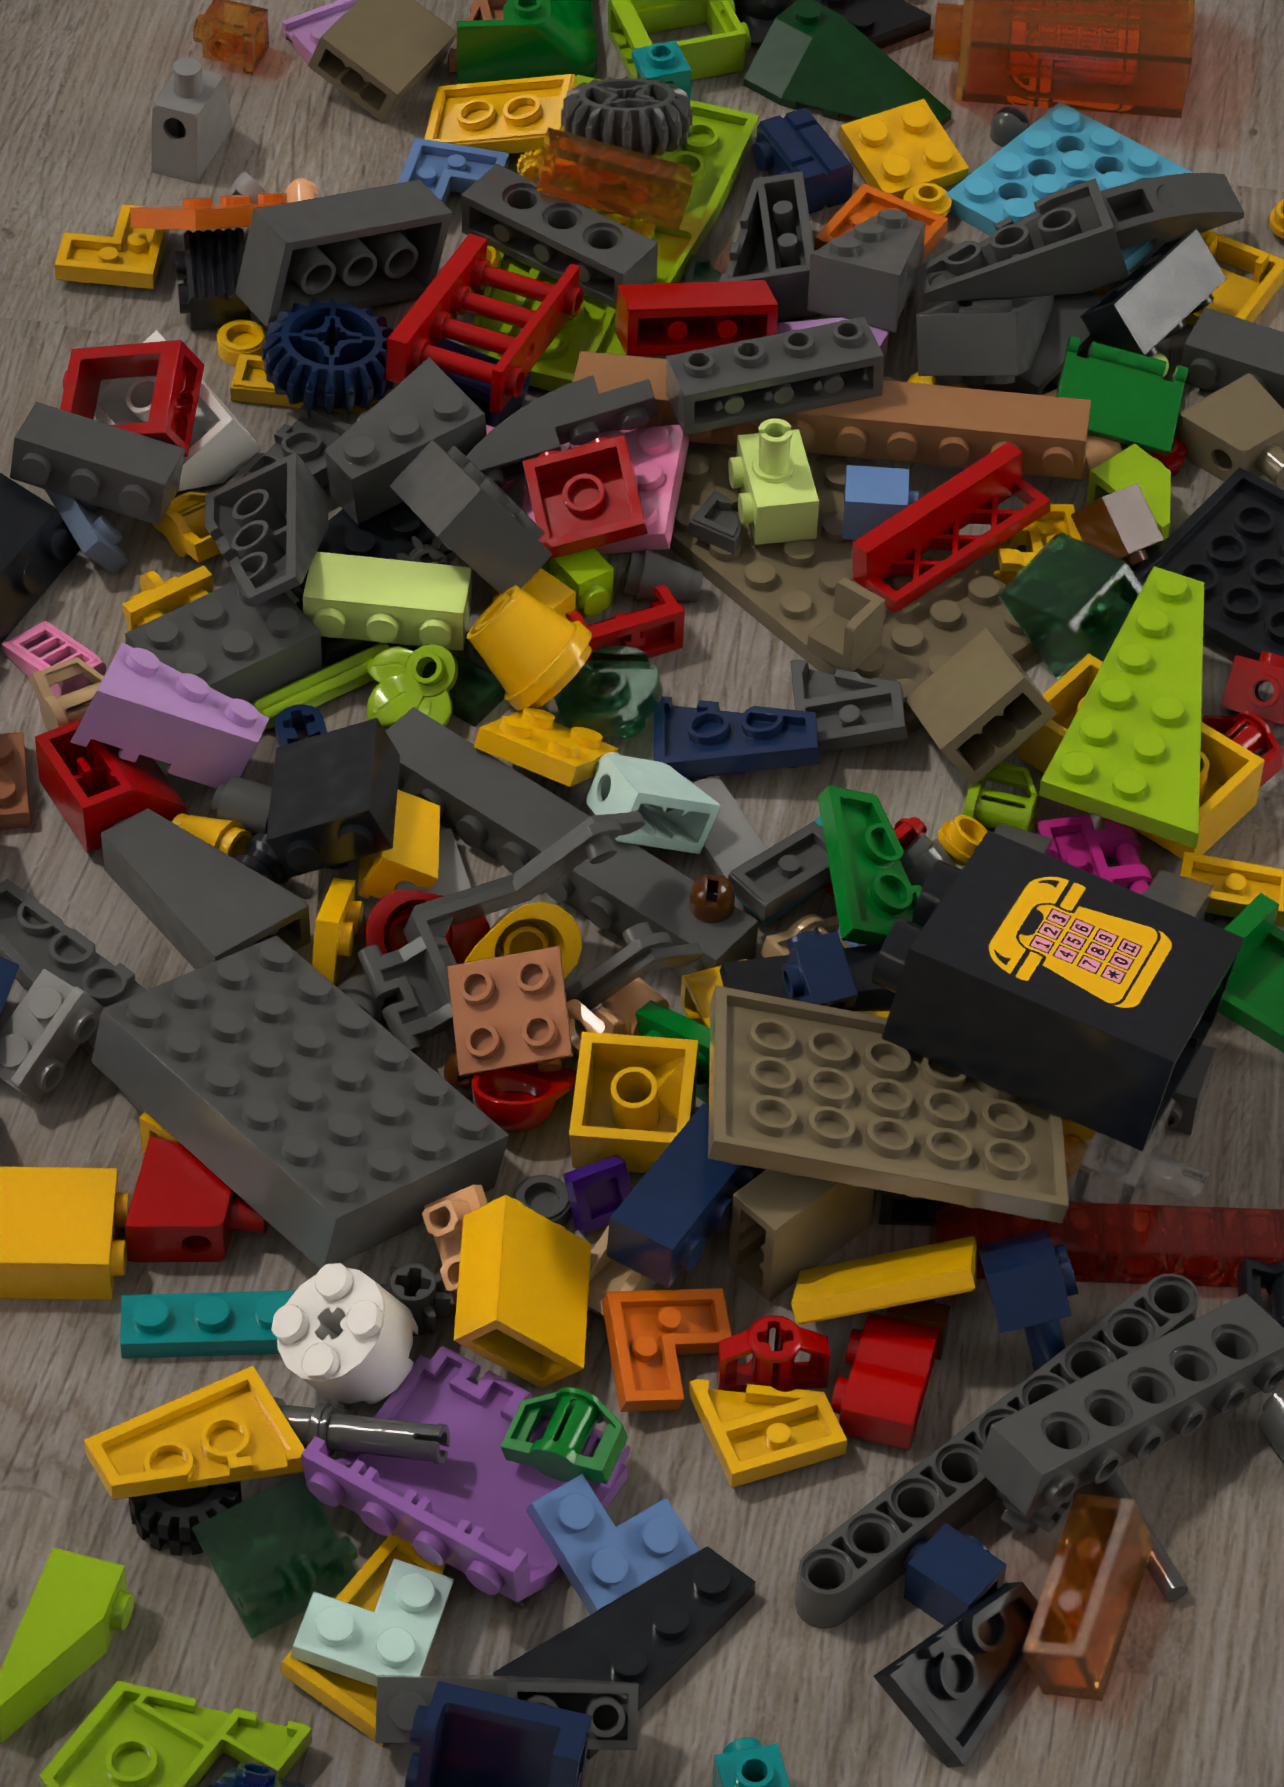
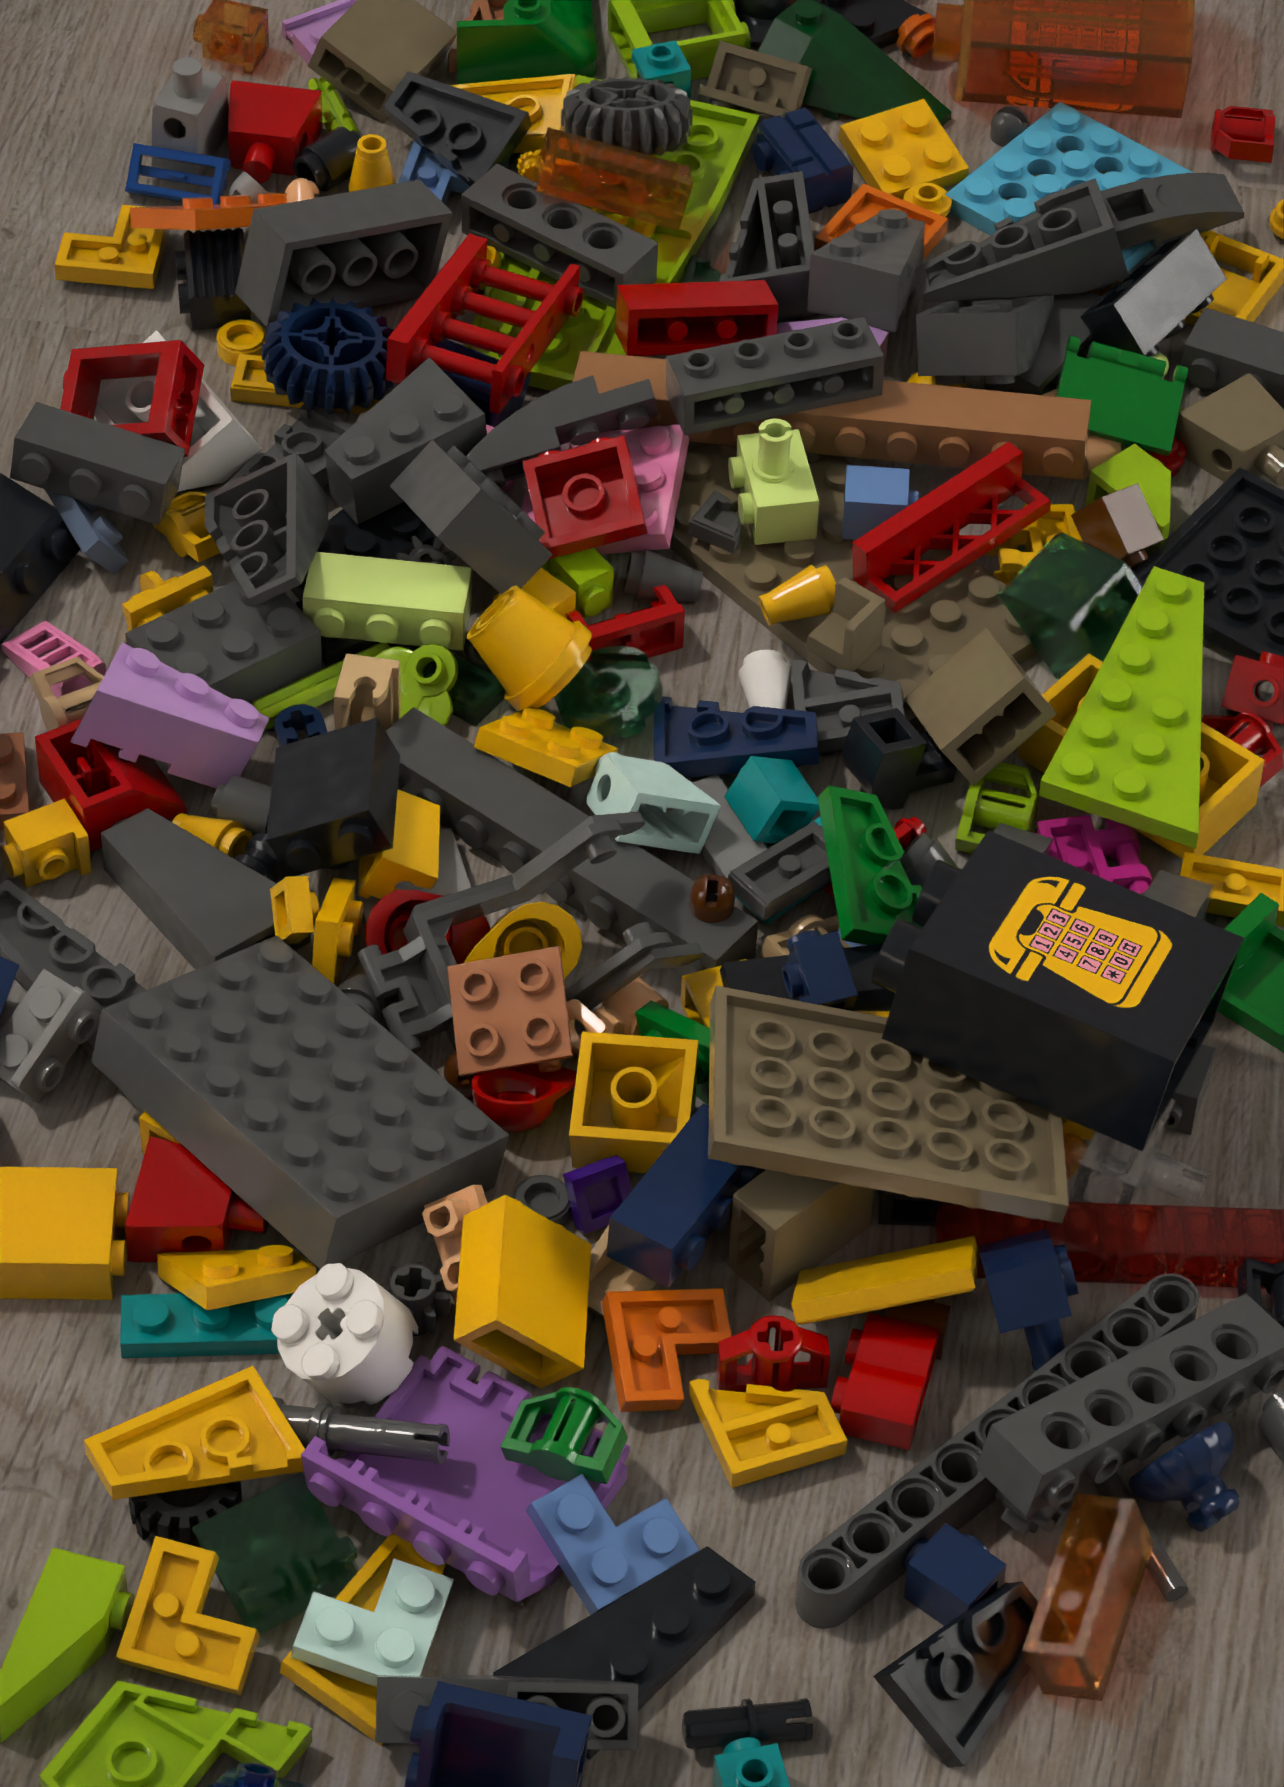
(45, 844): none -> yellow brick
(168, 1627): none -> yellow plate
(217, 183): none -> blue tile
(235, 1276): none -> yellow wing
(271, 127): none -> red torso
(293, 909): none -> yellow plate
(328, 158): none -> black brick
(333, 108): none -> lime axle
(367, 691): none -> tan hinge
(371, 164): none -> yellow cone
(457, 125): none -> black wing
(755, 82): none -> dark tan bracket
(761, 1721): none -> black axle
(766, 679): none -> white cone
(771, 799): none -> teal brick
(800, 597): none -> yellow cone
(893, 757): none -> black brick
(916, 35): none -> orange plate
(961, 837): yellow plate -> none
(1193, 1476): none -> dark blue hair
(1243, 133): none -> red piece

